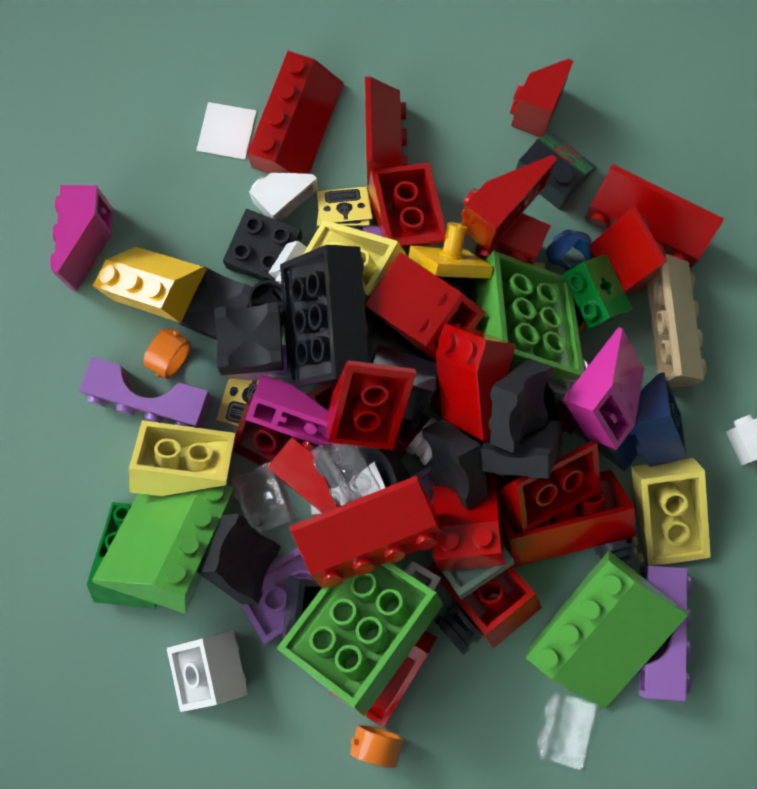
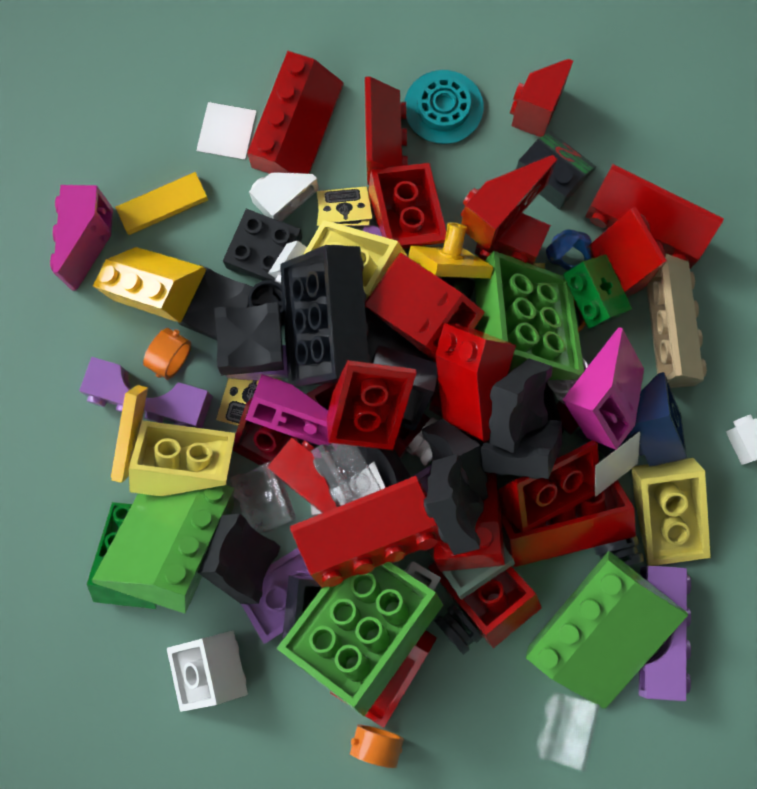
(128, 431): none -> yellow tile
(161, 203): none -> yellow tile
(444, 103): none -> teal wheel
(453, 505): none -> black brick
(616, 464): none -> white sticker

